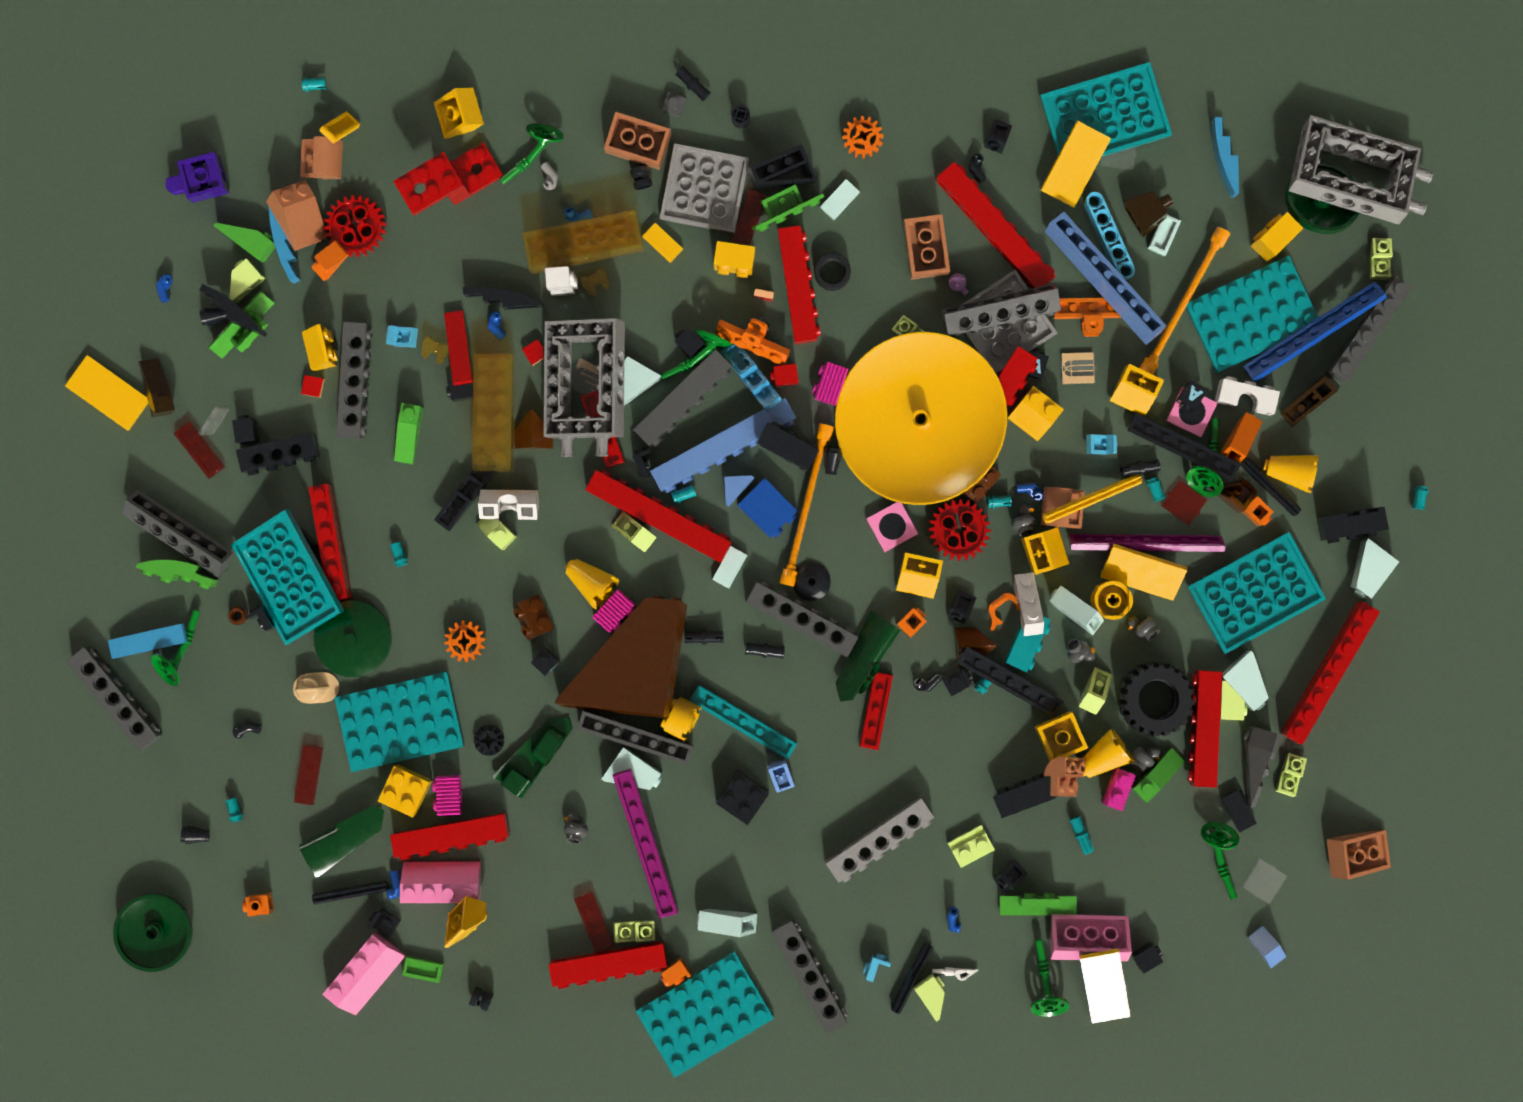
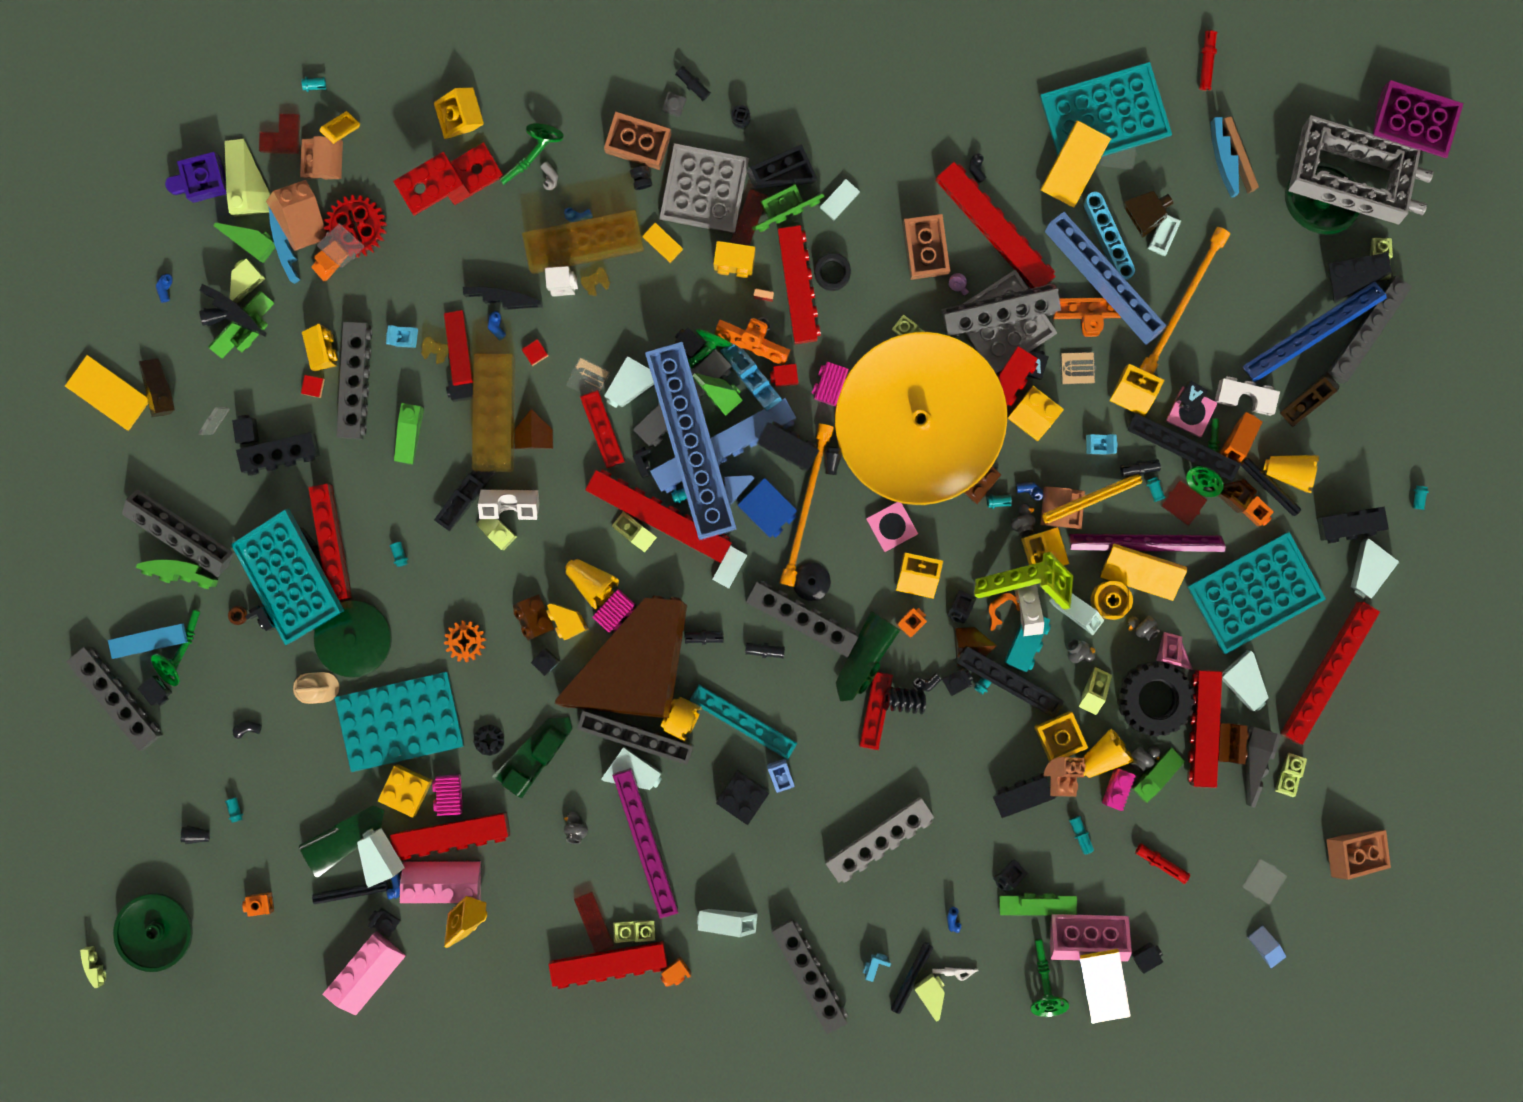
(94, 972): none -> yellowish green slope
(155, 691): none -> black brick
(199, 450): clear red tile -> none
(244, 182): none -> yellowish green wedge
(286, 140): none -> clear red plate
(308, 775): clear red tile -> none
(340, 245): none -> clear piece
(378, 857): none -> light aqua slope
(422, 969): bright green tile -> none
(485, 1001): black wheel -> none
(557, 382): light grey brick -> none
(568, 621): none -> yellow slope
(690, 441): none -> medium blue brick
(704, 1014): teal plate -> none
(720, 392): none -> bright green slope
(869, 133): orange gear -> none
(904, 699): none -> black piece
(970, 846): yellowish green plate -> none
(976, 526): red gear -> none
(998, 136): black bracket -> none
(1049, 573): none -> lime bracket
(1156, 859): none -> red pin
(1173, 651): none -> bright pink slope
(1208, 60): none -> red pin
(1218, 841): green dish -> none
(1232, 704): yellowish green slope -> none
(1233, 743): none -> reddish brown bracket
(1237, 149): none -> medium nougat tile
(1238, 810): black tile -> none
(1251, 314): teal plate -> none
(1276, 237): yellow brick -> none
(1354, 274): none -> black wedge
(1417, 118): none -> magenta slope

